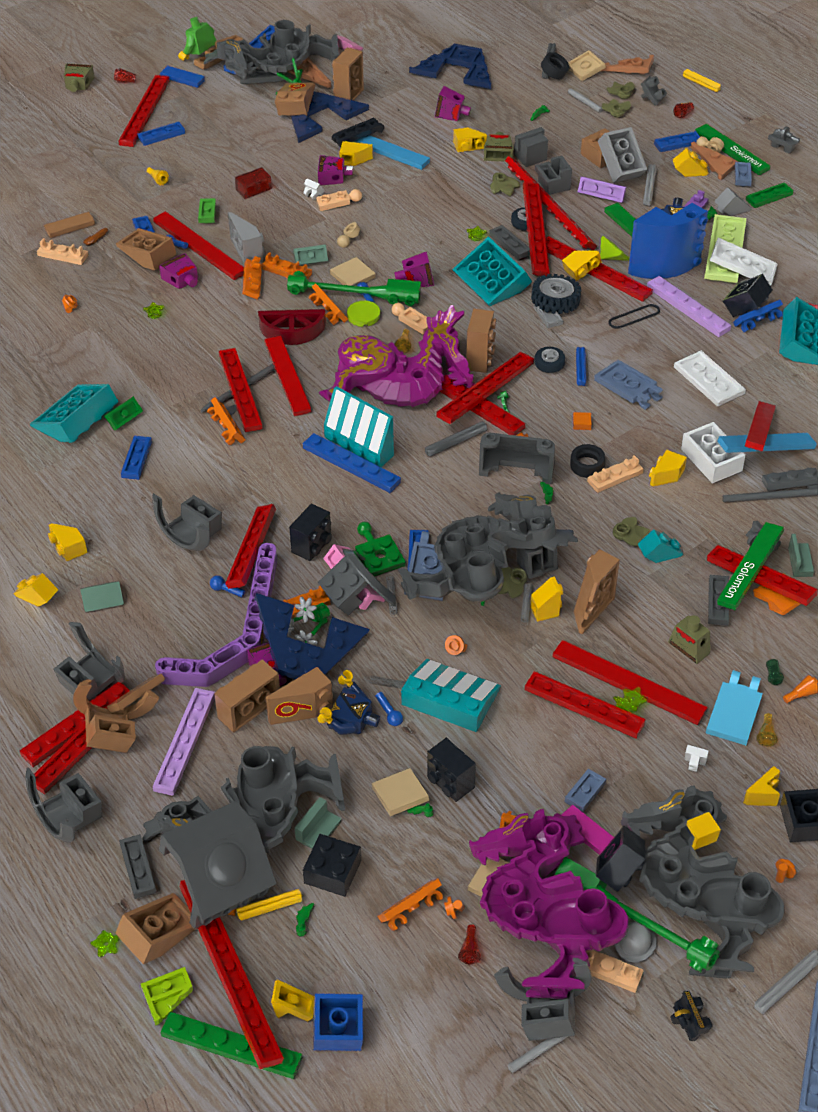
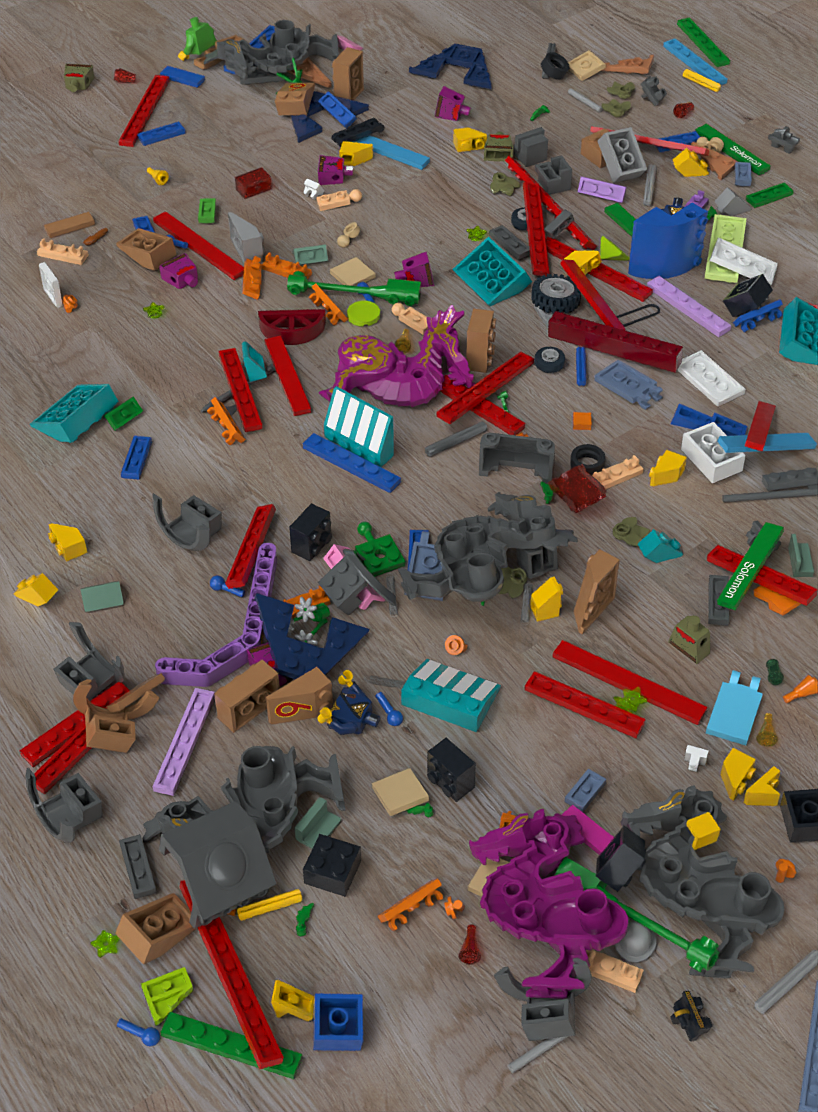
(50, 285): none -> white tile
(149, 1036): none -> blue bar
(253, 362): none -> teal tile
(337, 109): none -> blue tile
(559, 224): none -> dark grey piece
(578, 488): none -> clear red brick
(591, 294): none -> red tile
(615, 341): none -> dark red brick
(662, 143): none -> tile
(693, 419): none -> blue slope
(694, 61): none -> dark azure tile
(703, 42): none -> green tile
(736, 771): none -> yellow slope

